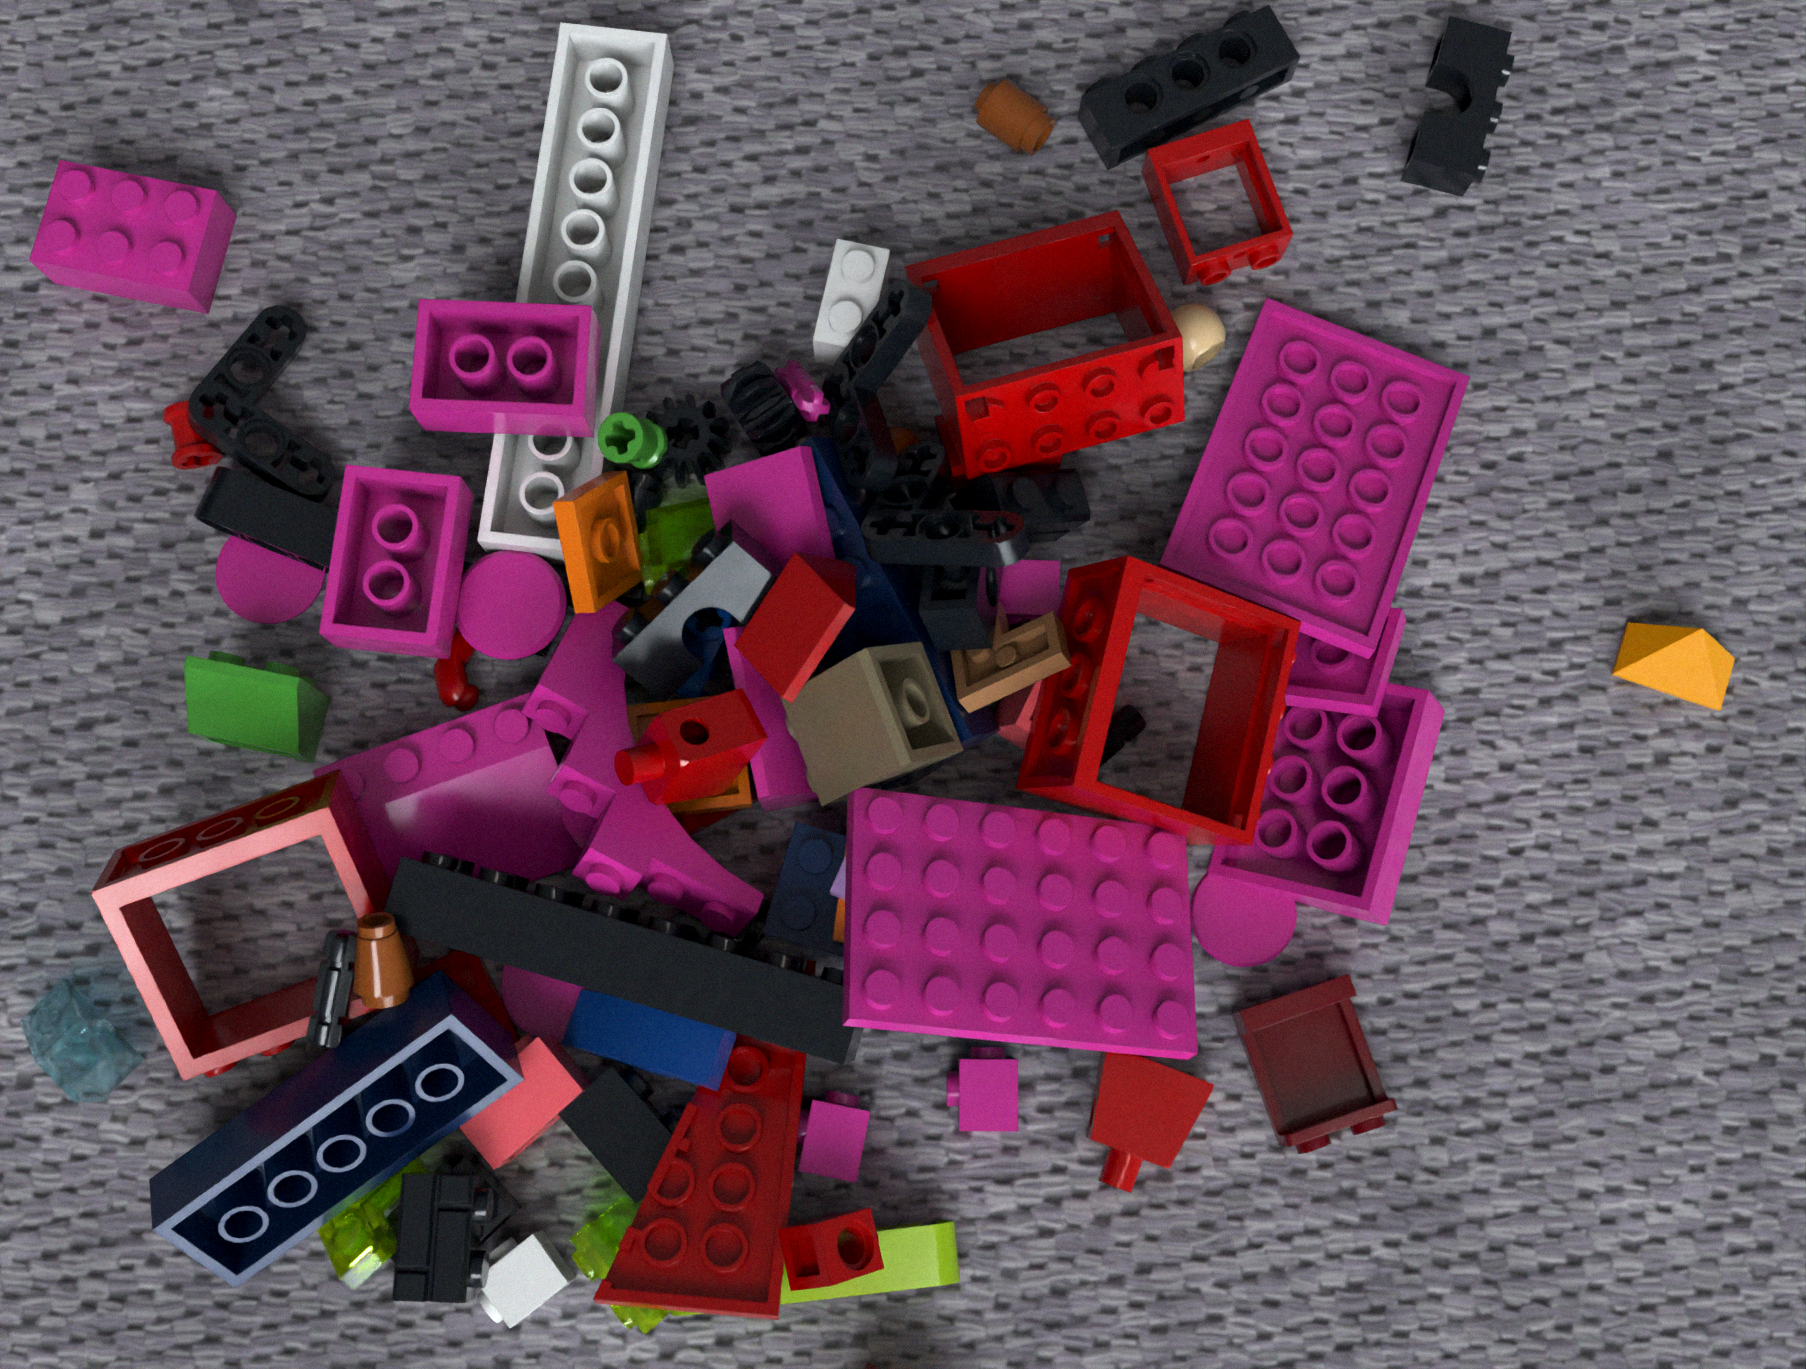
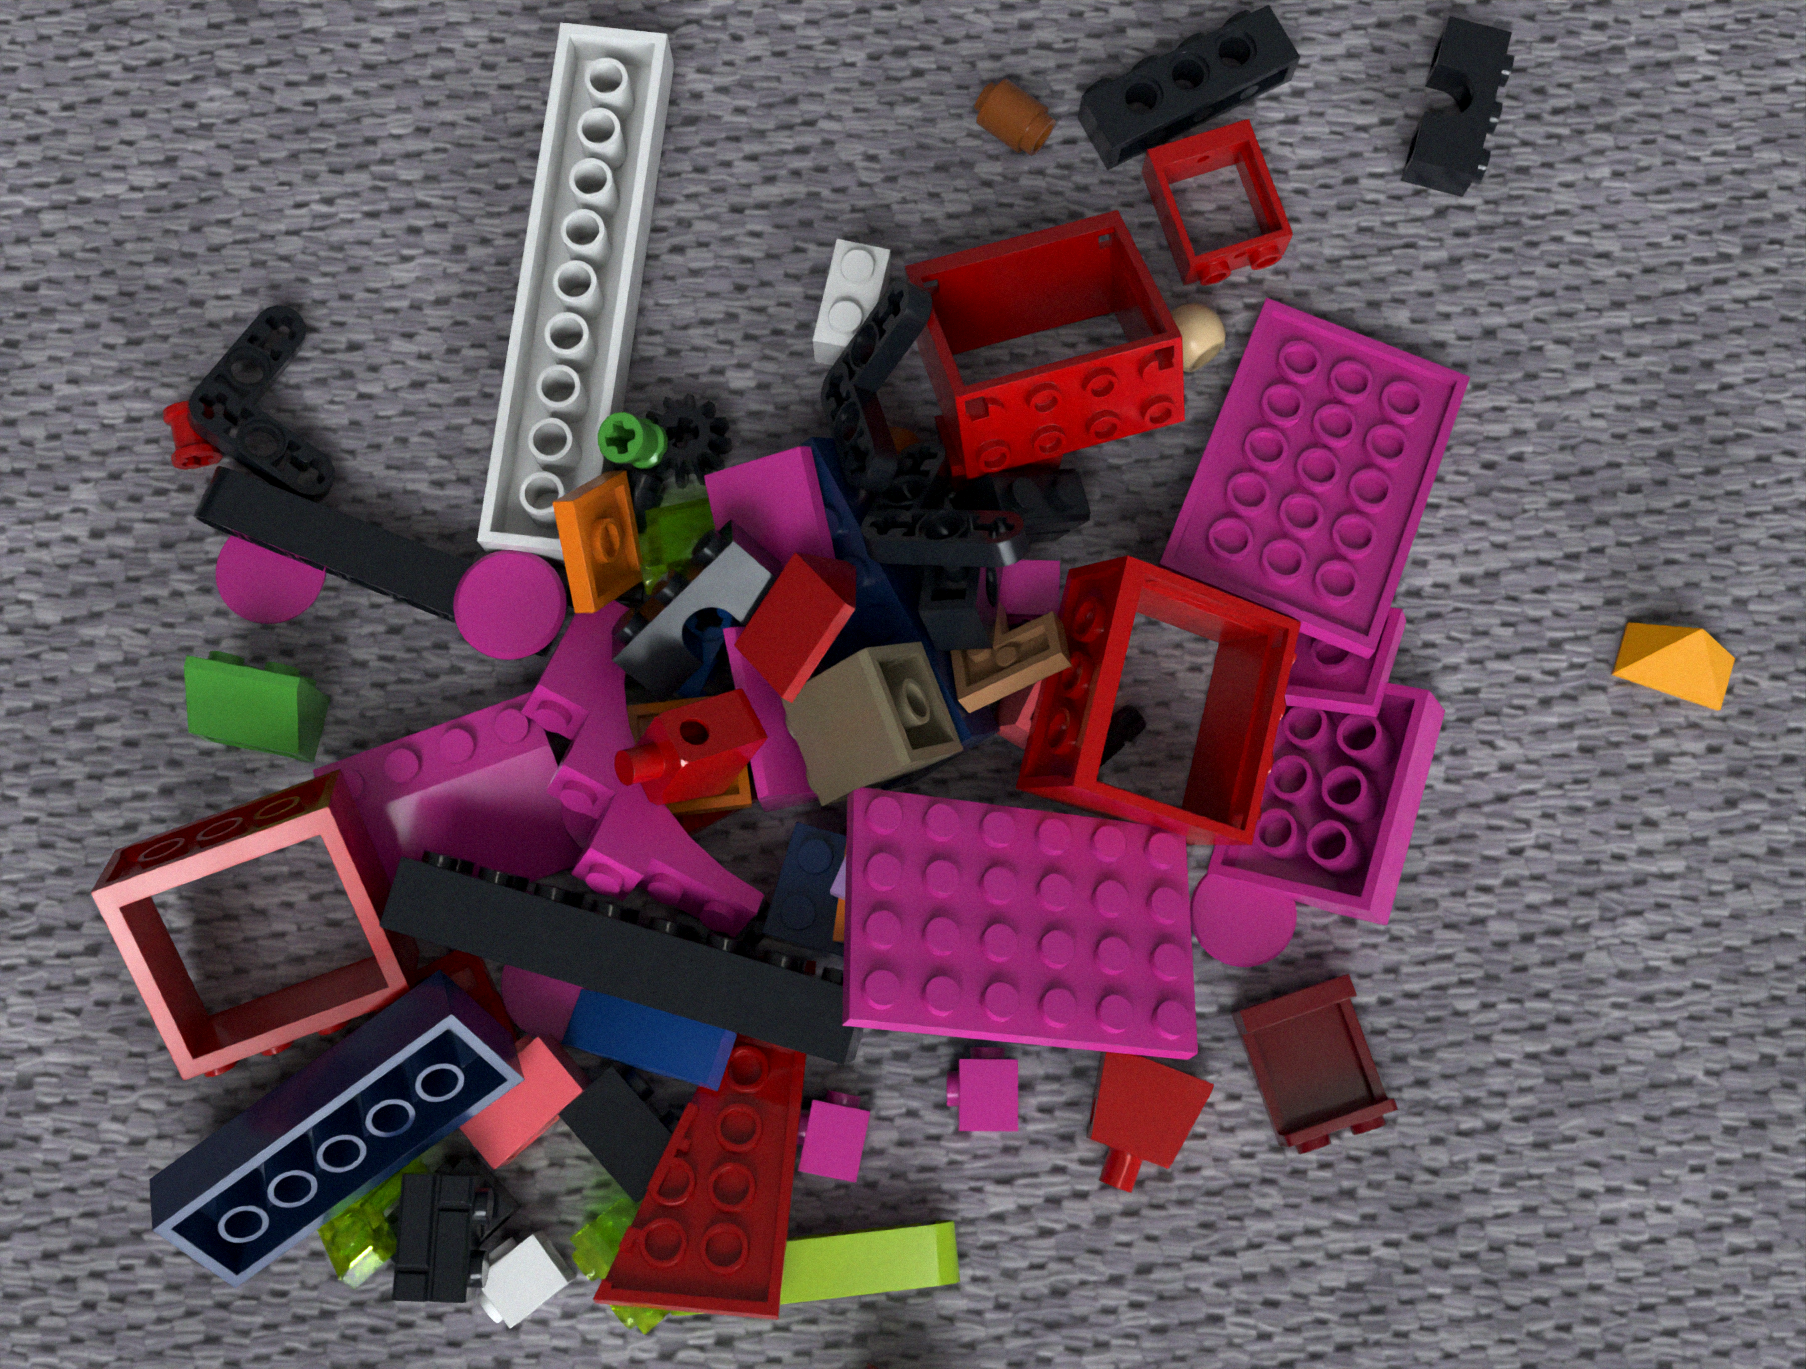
(77, 1045): clear light blue slope -> none
(133, 236): dark pink brick -> none
(333, 990): black axle -> none
(381, 962): dark orange cone -> none
(397, 562): dark pink brick -> none
(452, 677): red arm -> none
(505, 368): dark pink brick -> none
(763, 409): black gear -> none
(802, 391): dark pink axle -> none
(830, 1249): red brick -> none

